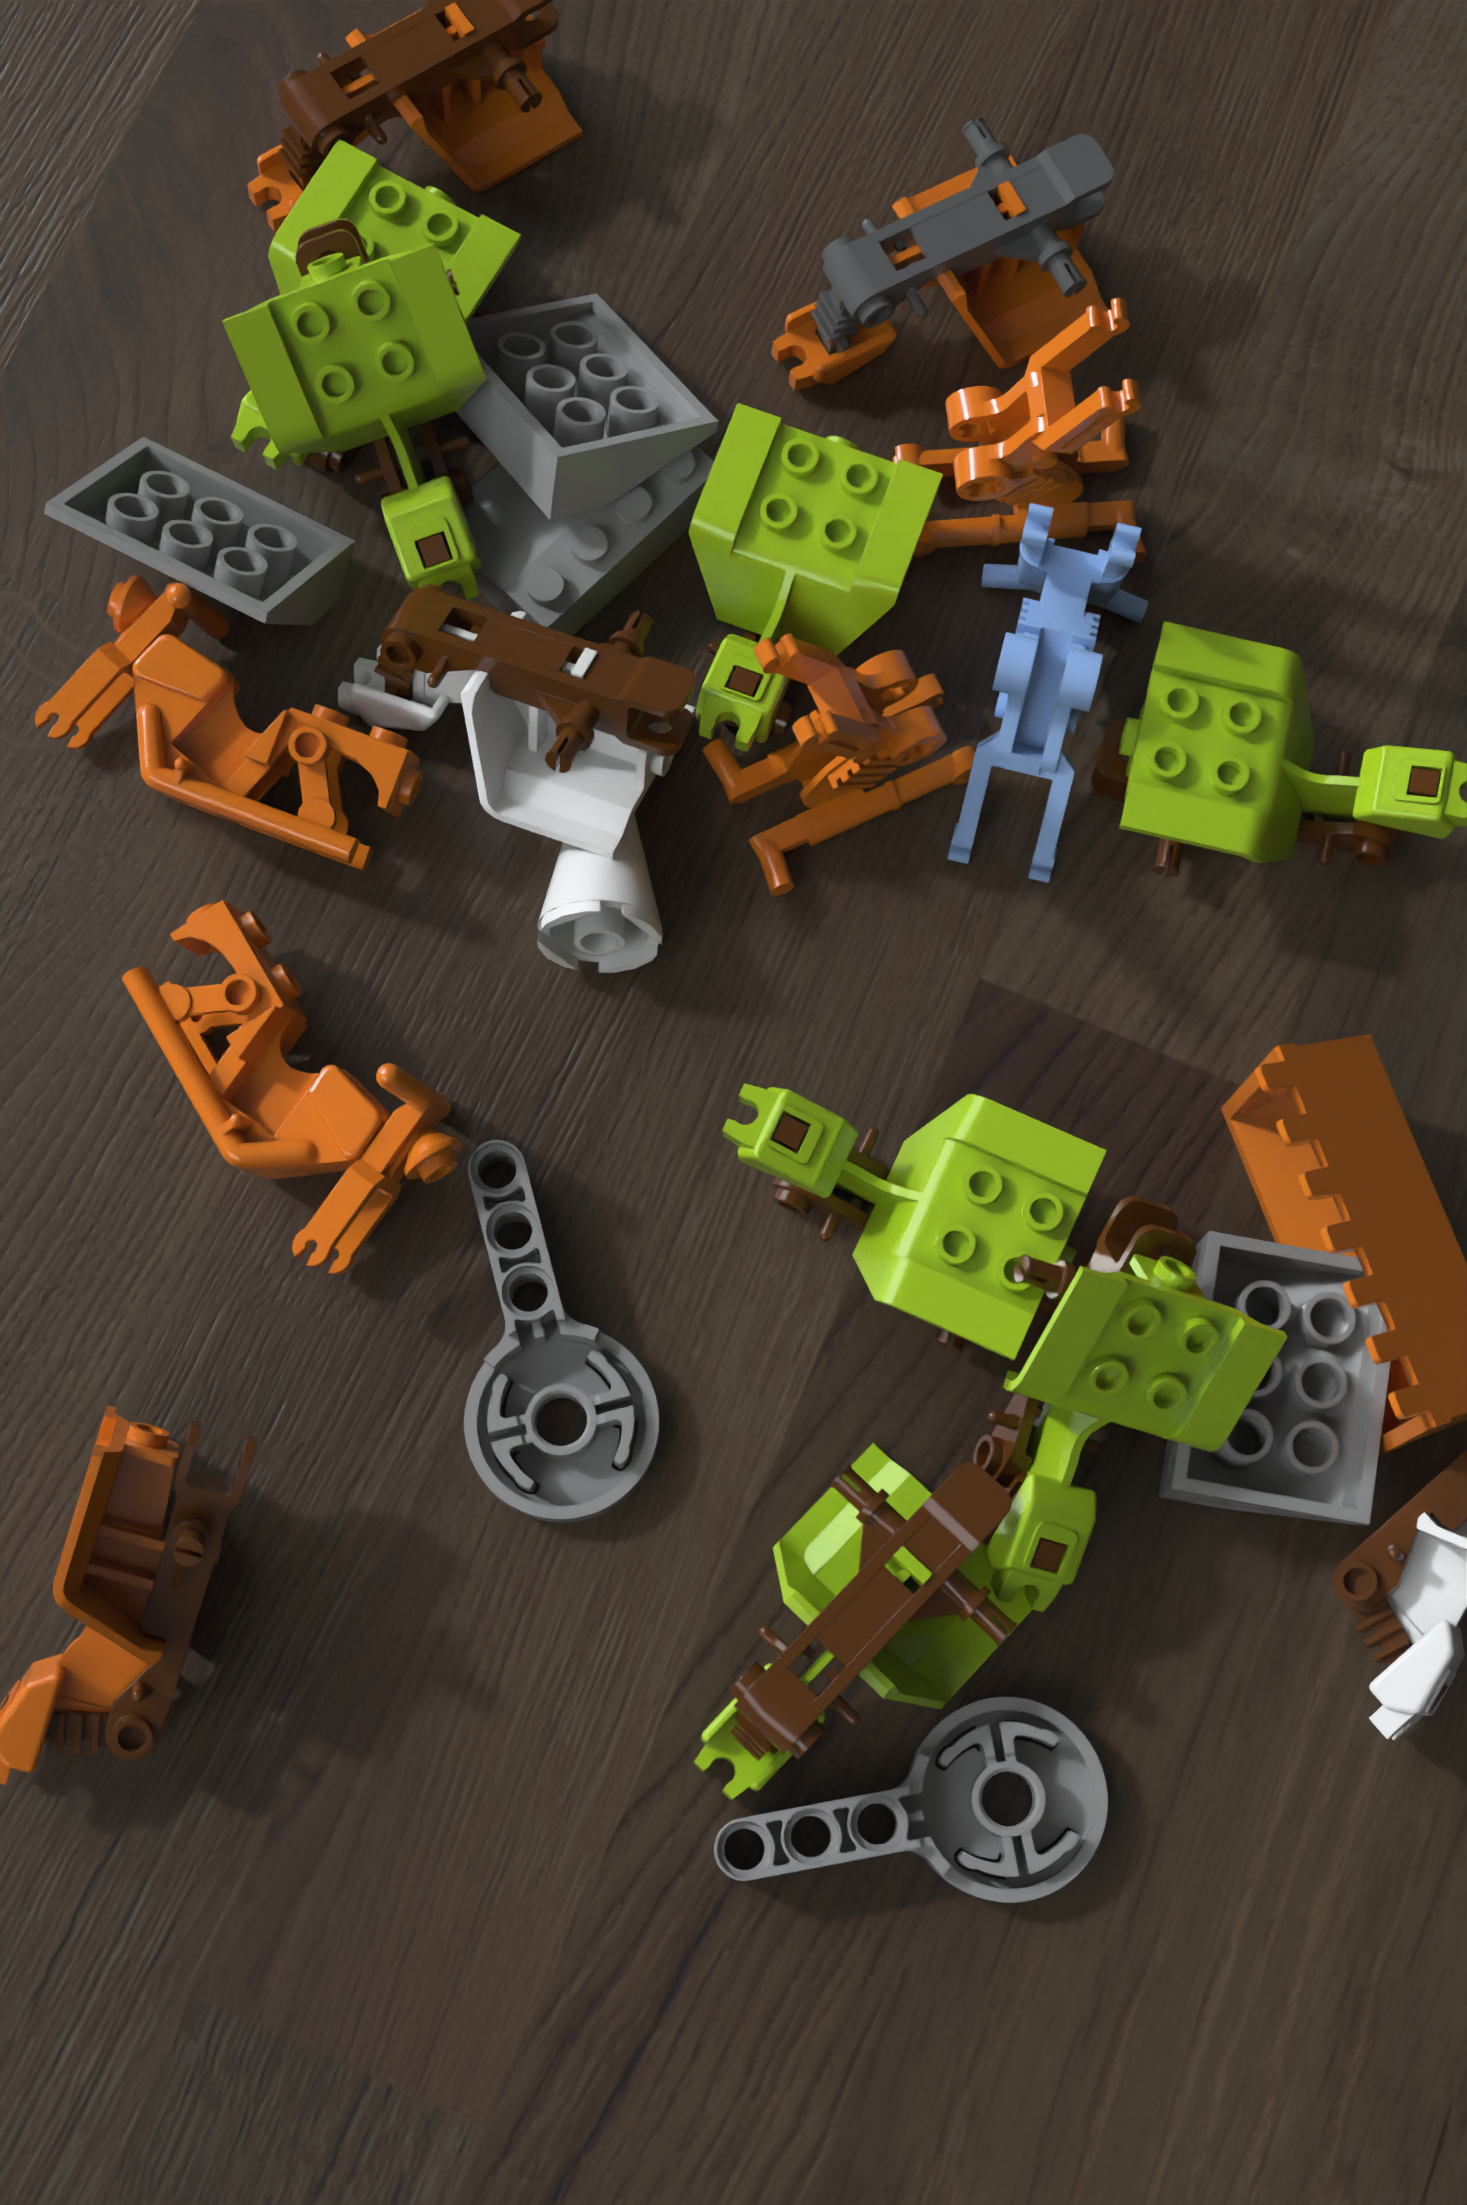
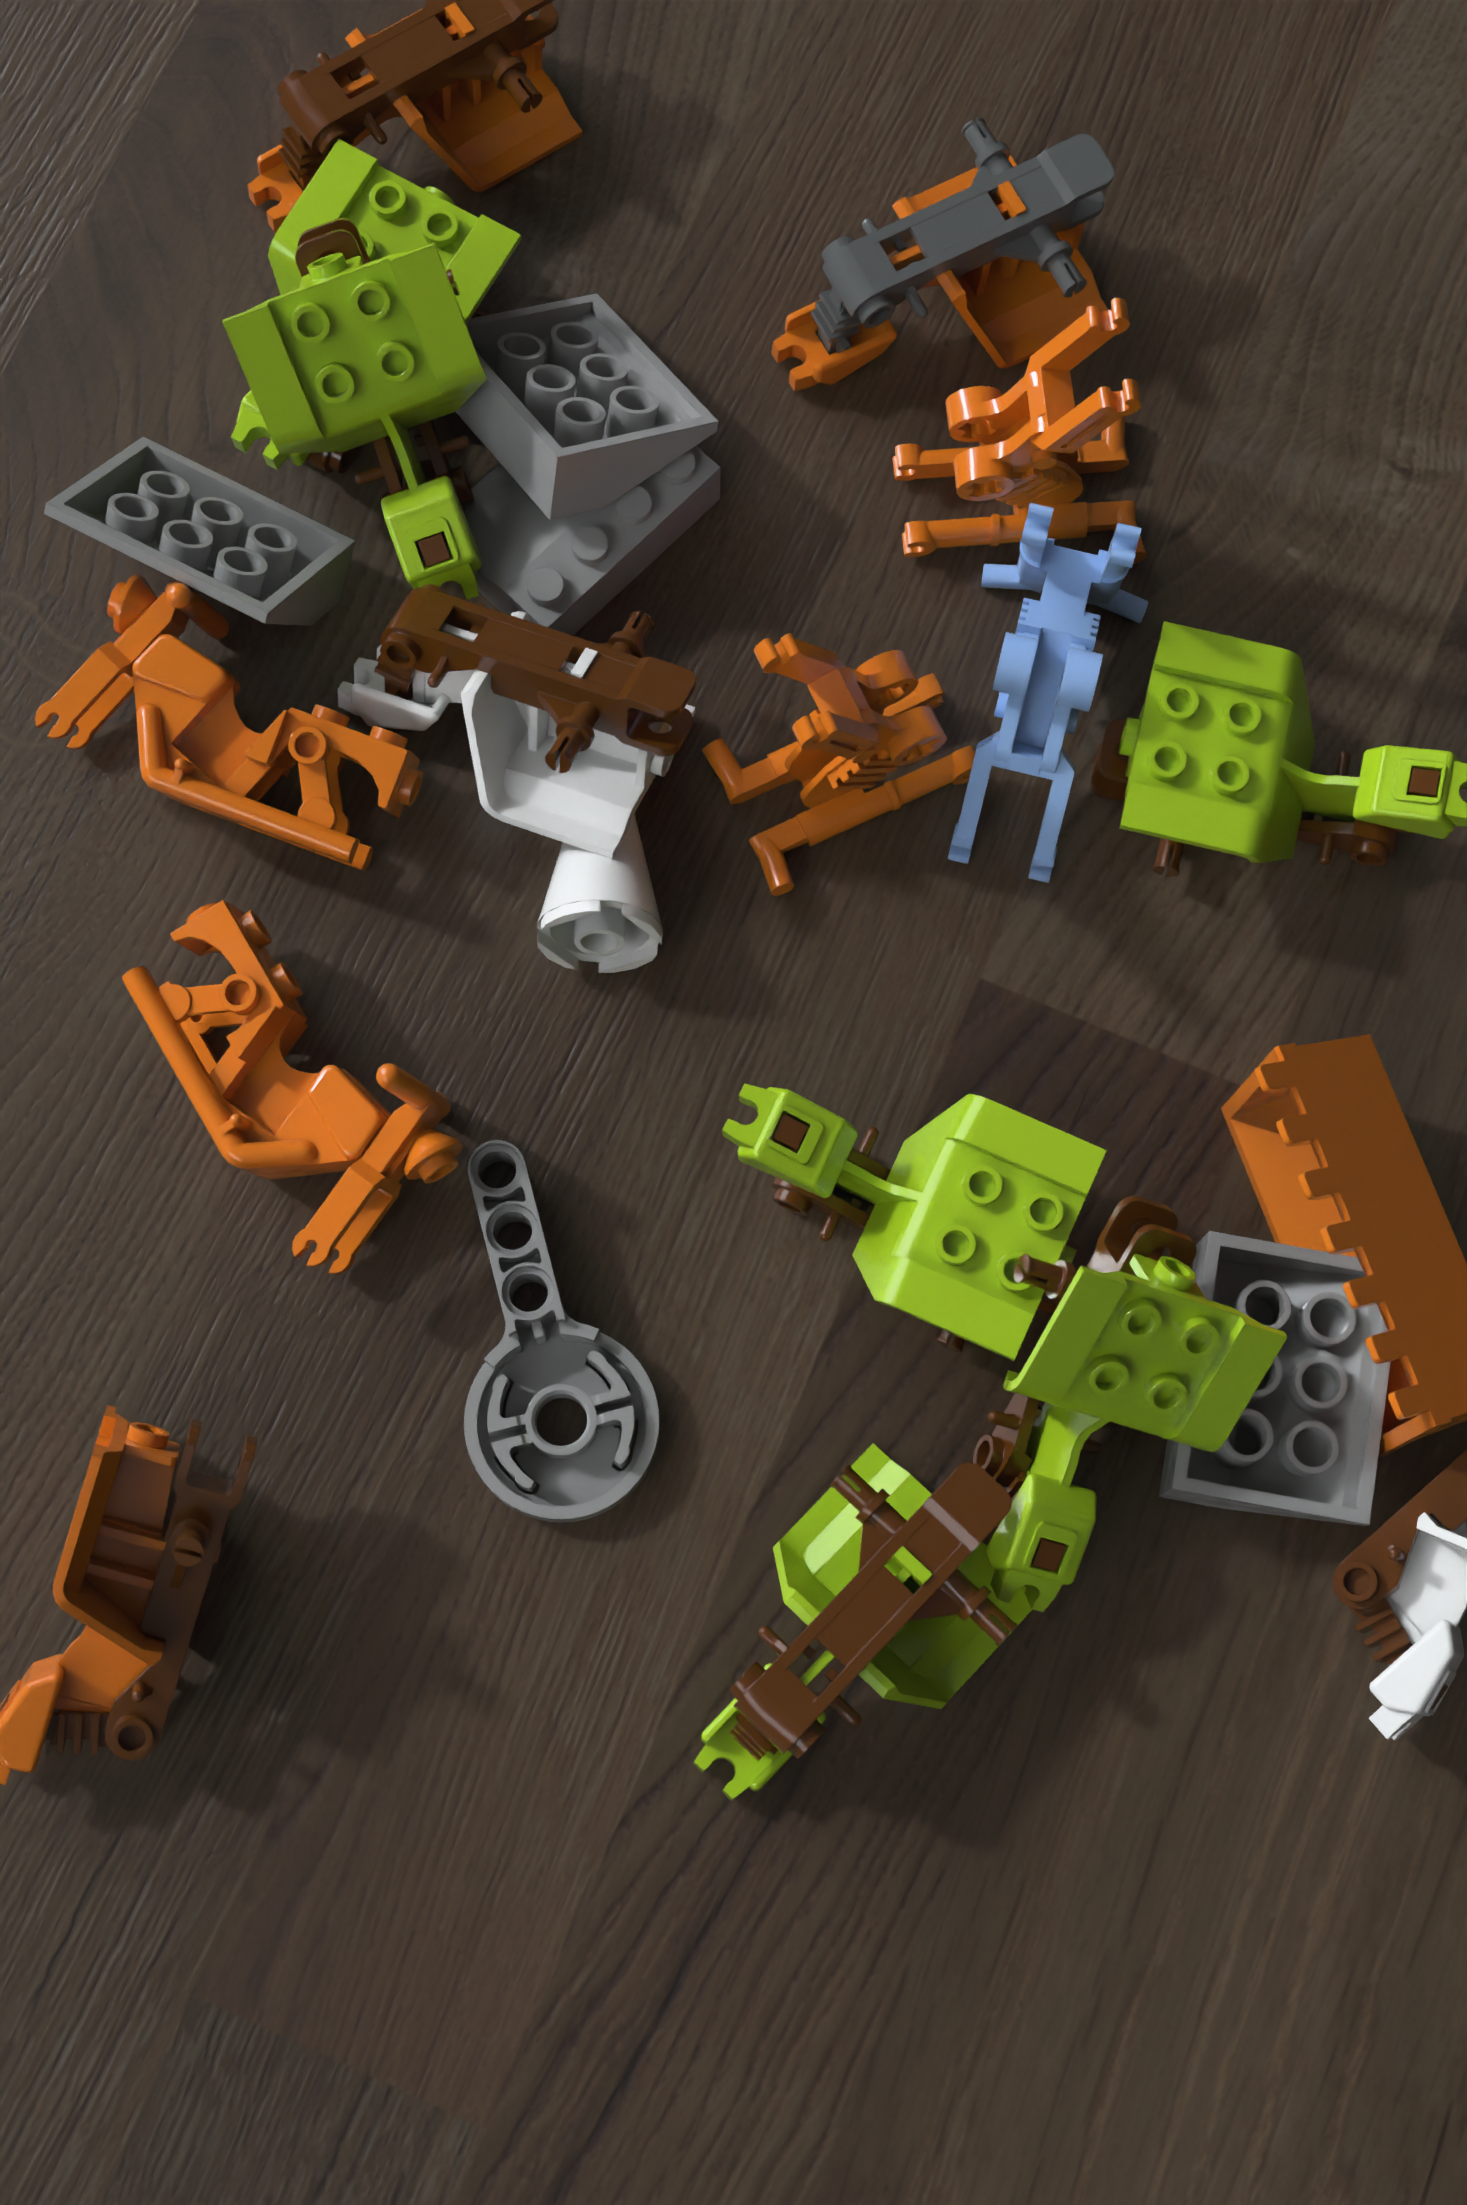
(800, 544): lime piece -> none
(945, 1811): light grey beam -> none

